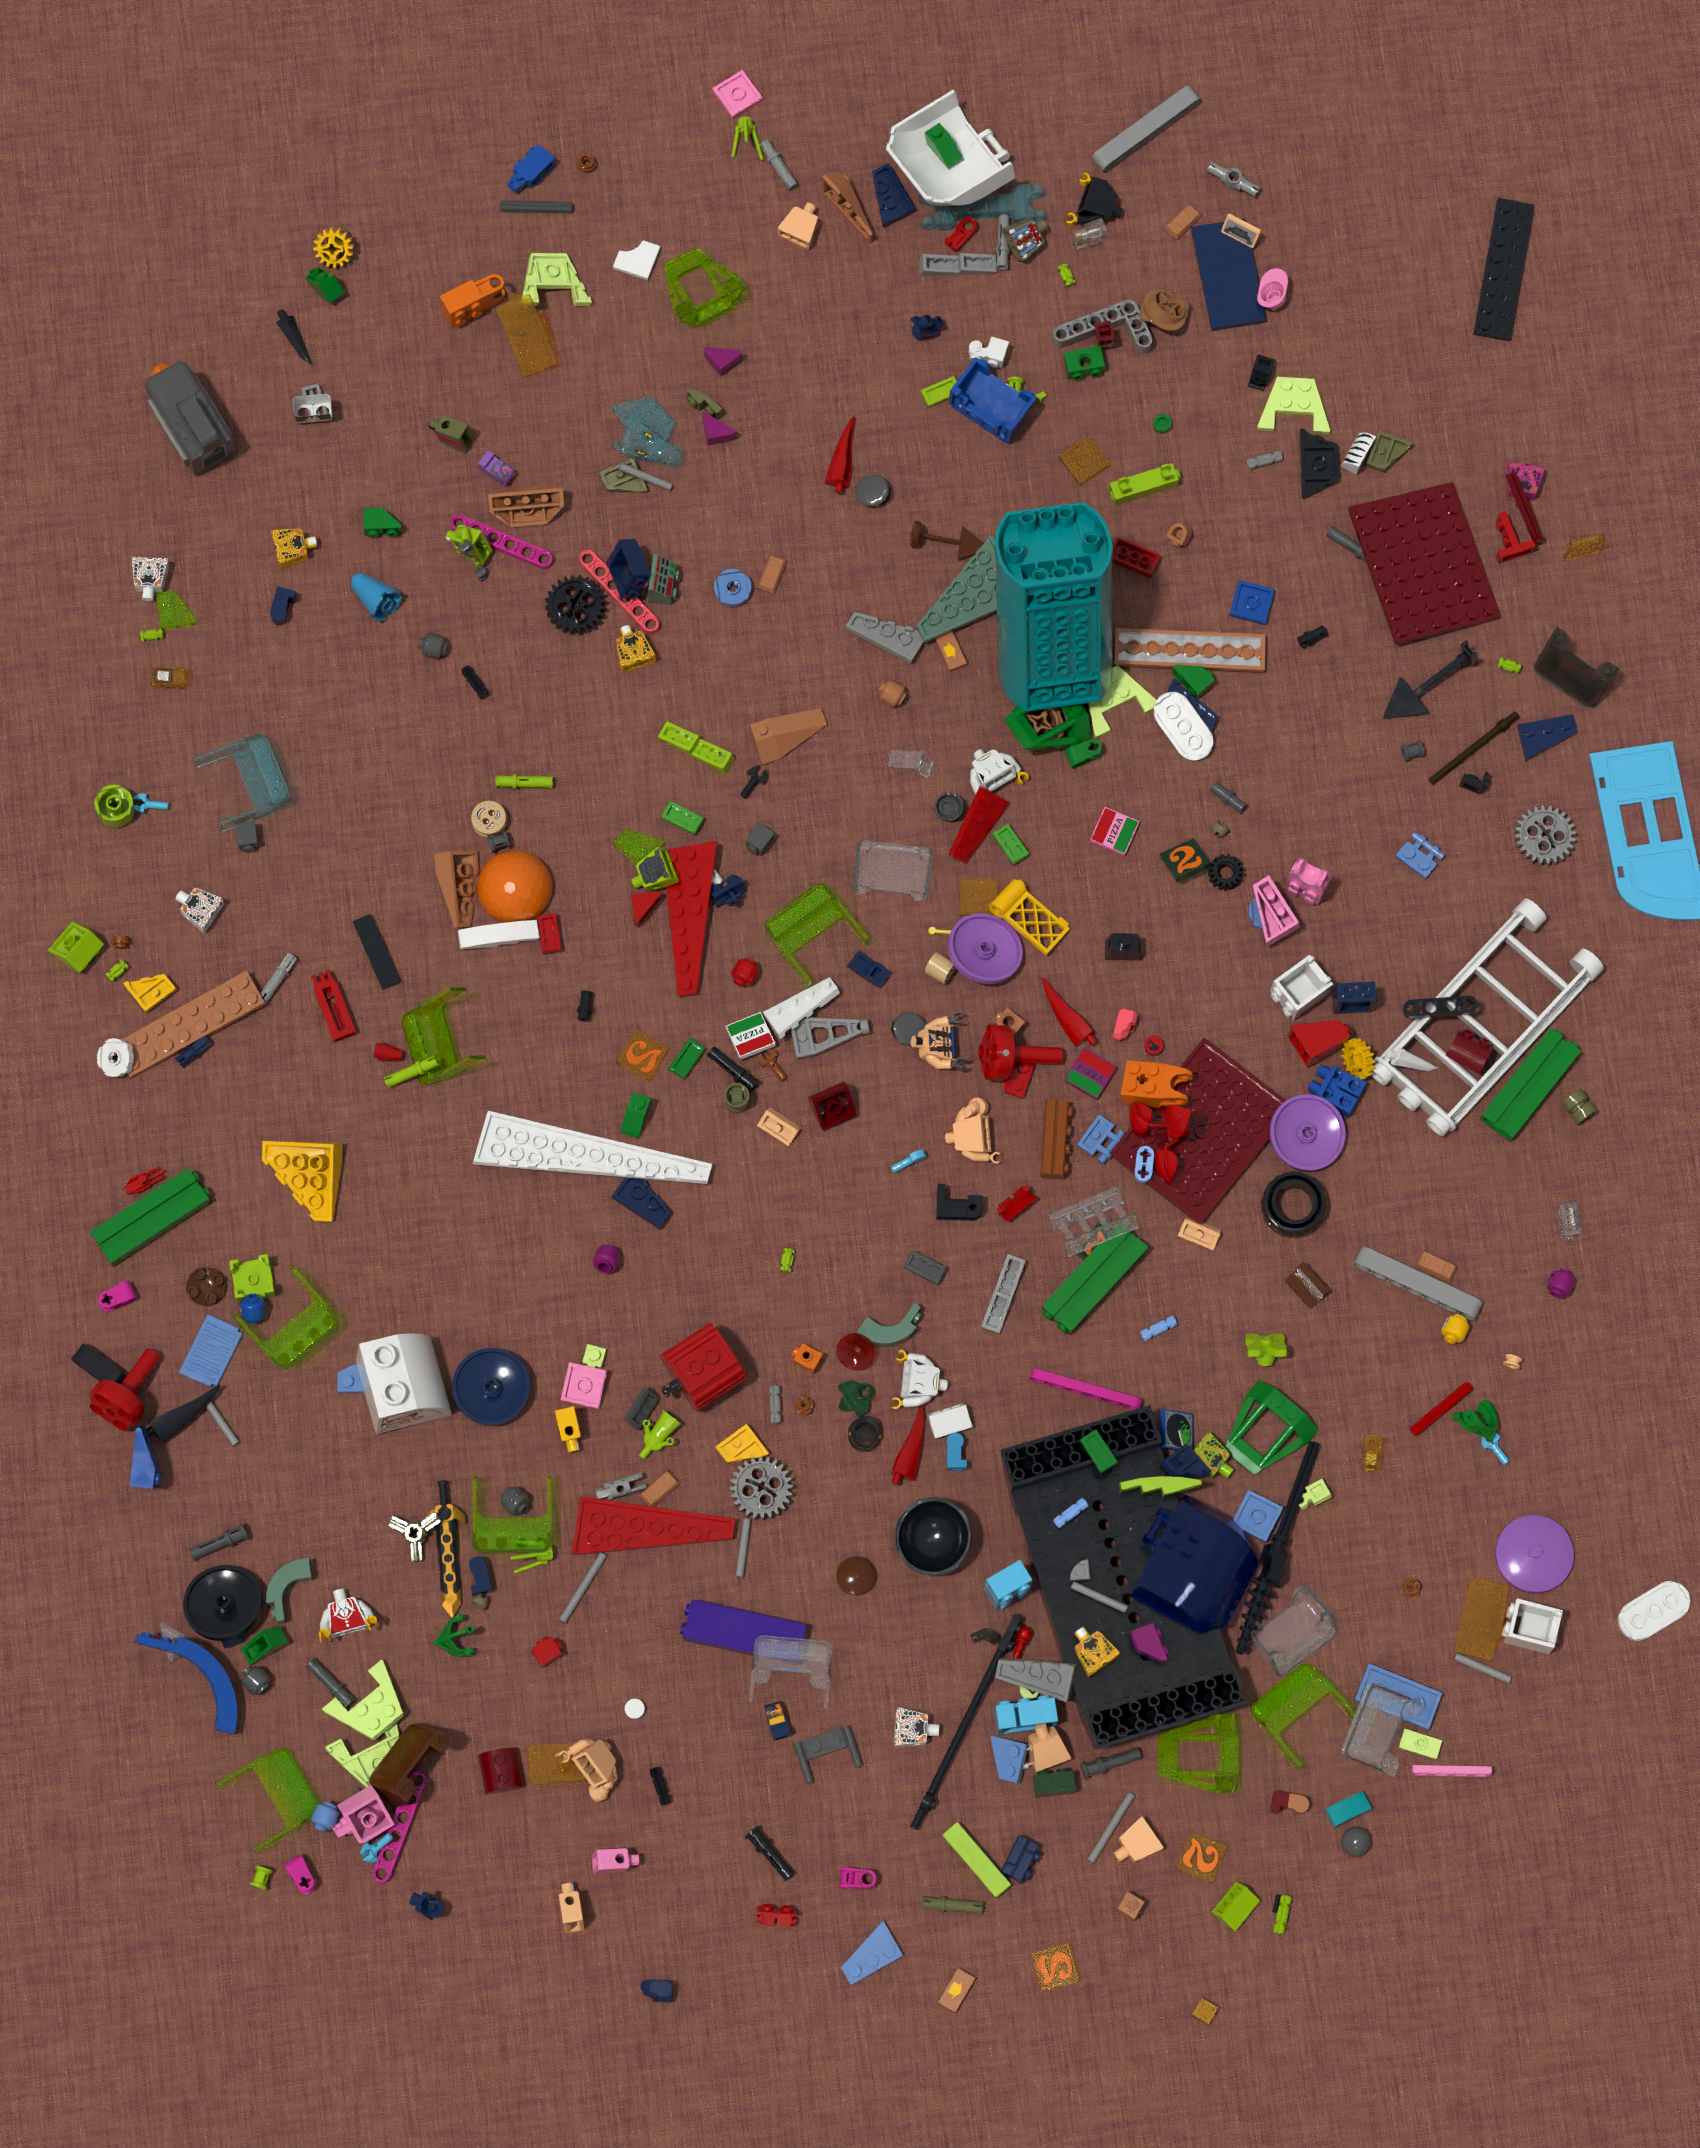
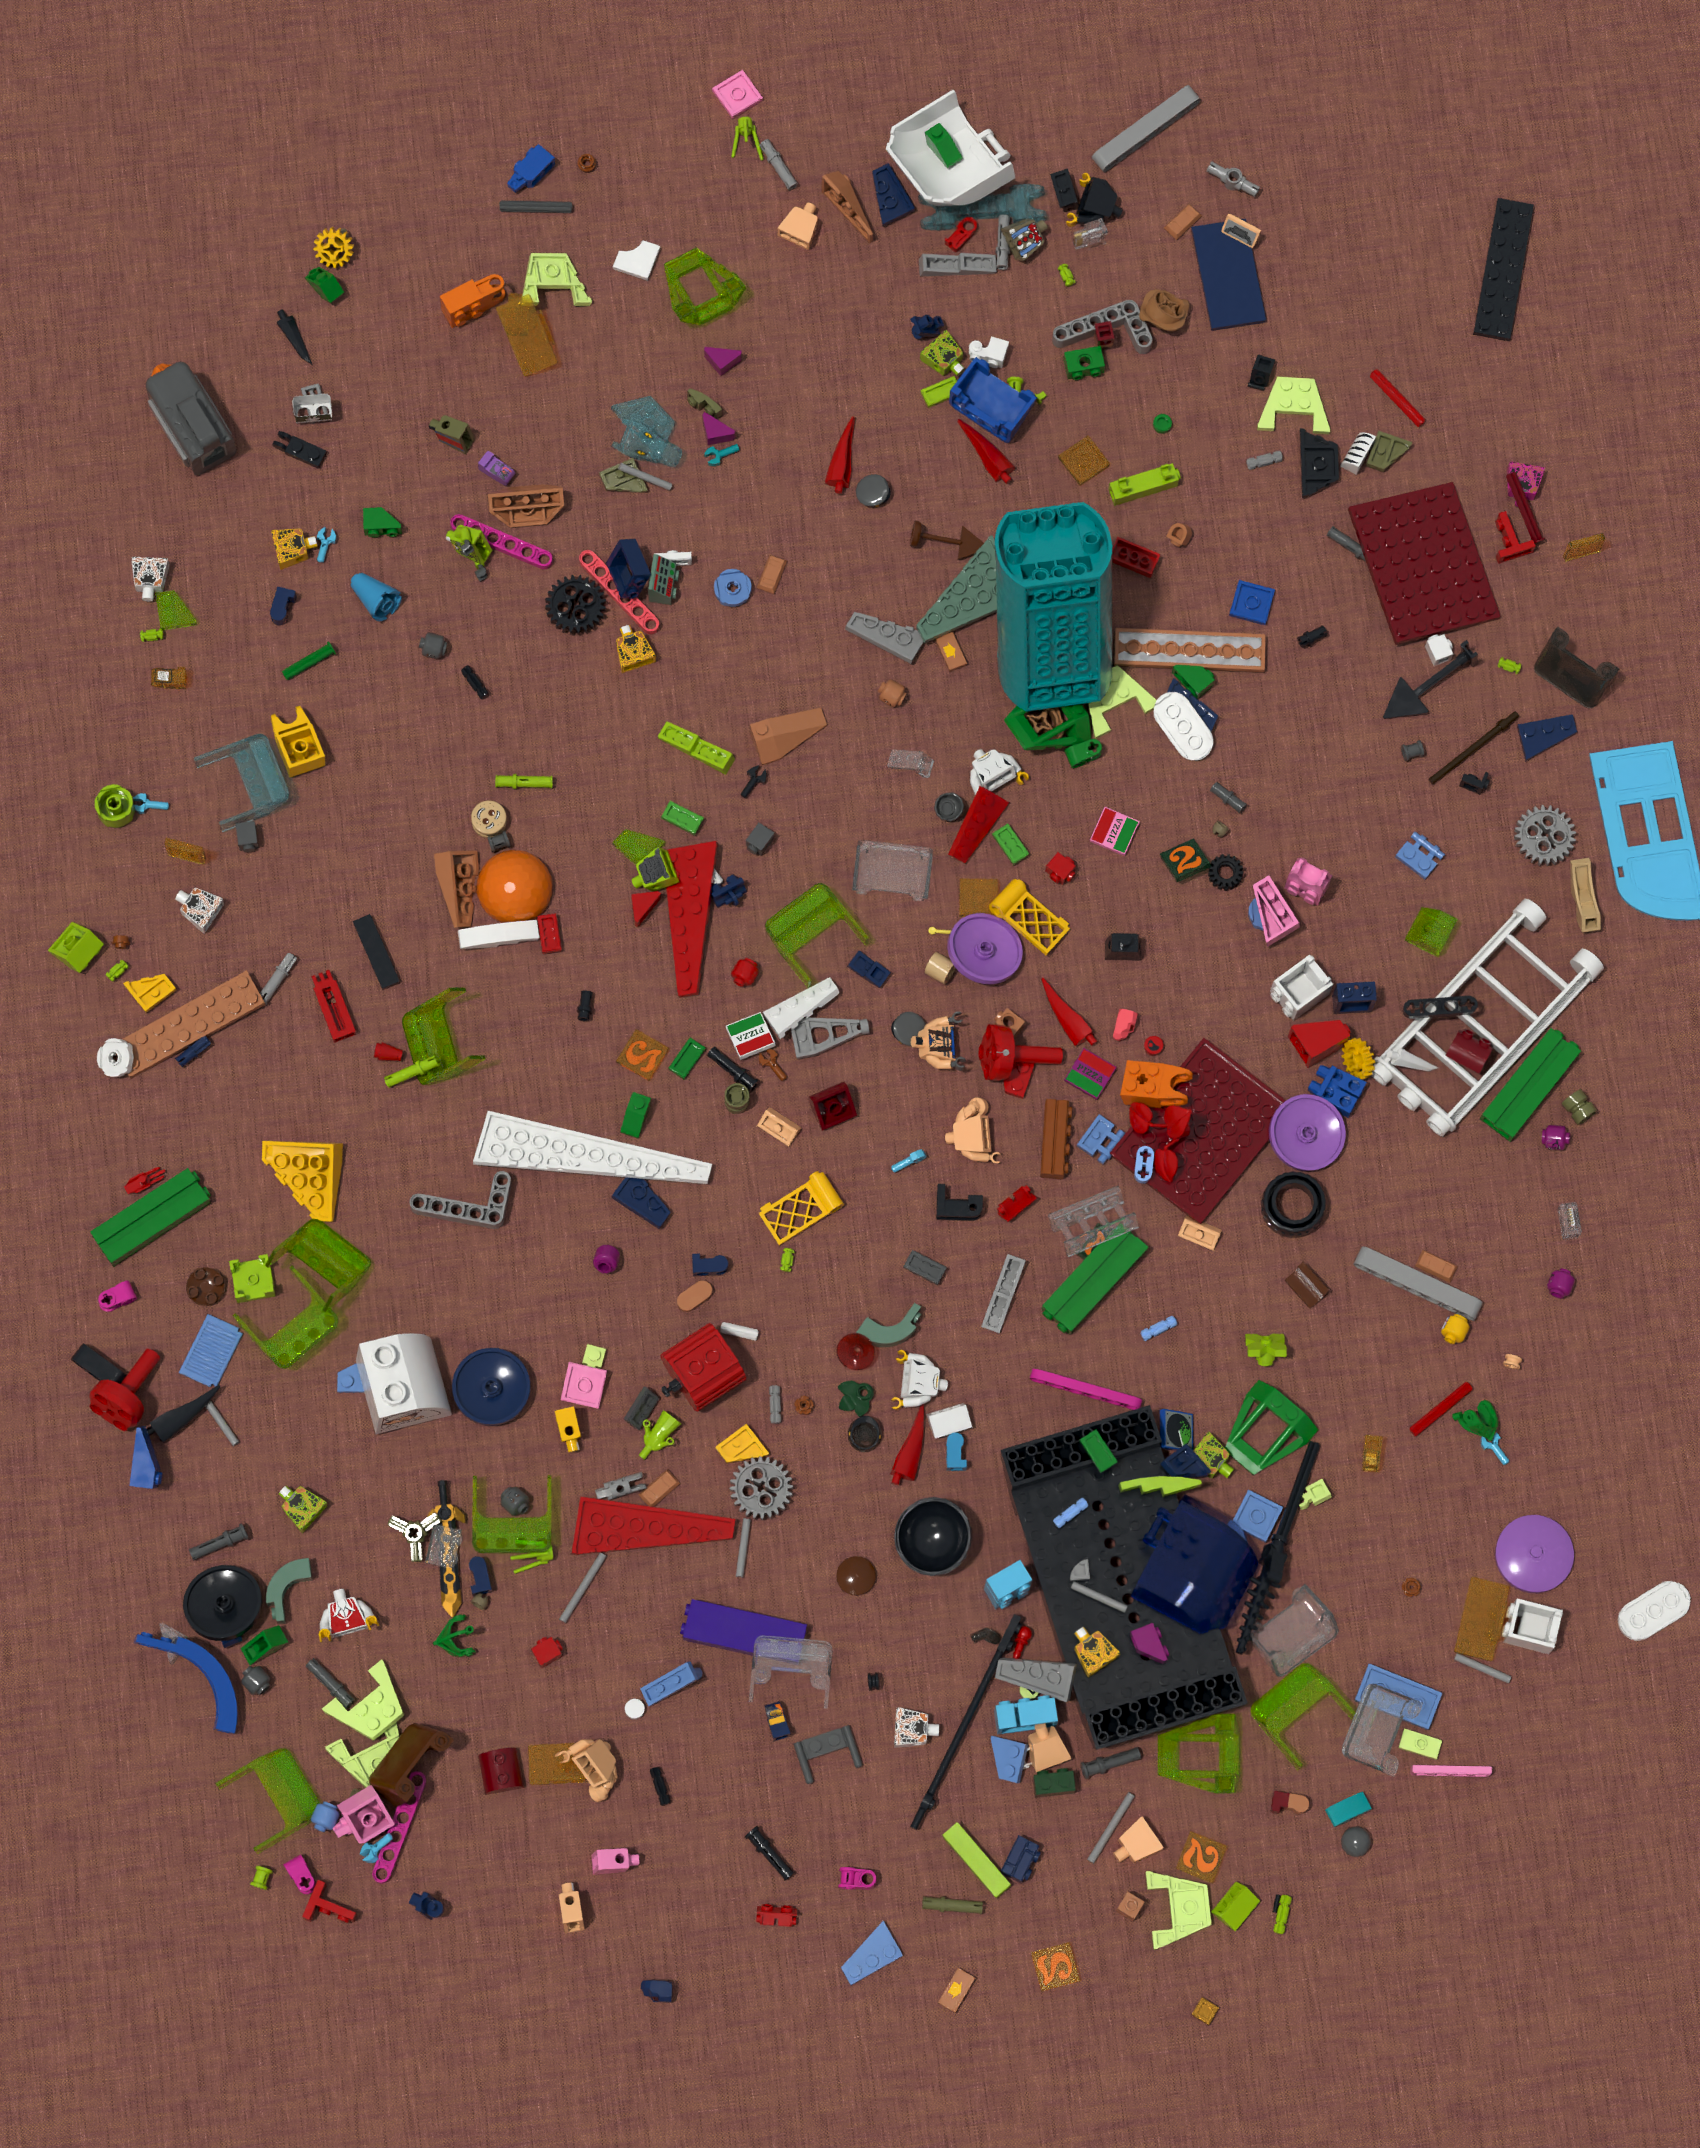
(185, 851): none -> clear yellow tile
(252, 1308): blue head -> none
(296, 737): none -> yellow brick
(300, 450): none -> black hinge
(301, 1506): none -> torso
(308, 661): none -> green axle
(324, 543): none -> medium azure bar
(325, 1906): none -> red bracket
(327, 1255): none -> clear neon green windscreen
(443, 1546): none -> clear bracket
(467, 1208): none -> light grey beam
(670, 1683): none -> medium blue piece
(679, 558): none -> white plate
(694, 1296): none -> nougat tile
(709, 1266): none -> dark blue leg
(719, 454): none -> teal bar
(739, 1331): none -> white axle
(808, 1364): orange brick -> none
(822, 1193): none -> yellow piece
(873, 1681): none -> black bush
(943, 355): none -> torso
(992, 458): none -> red piece
(1061, 869): none -> red brick
(1064, 190): none -> black hinge
(1187, 1906): none -> yellowish green wing
(1273, 289): bright pink piece -> none
(1397, 398): none -> red axle
(1431, 930): none -> clear neon green slope
(1439, 649): none -> white brick
(1555, 1137): none -> magenta head
(1583, 893): none -> tan arch

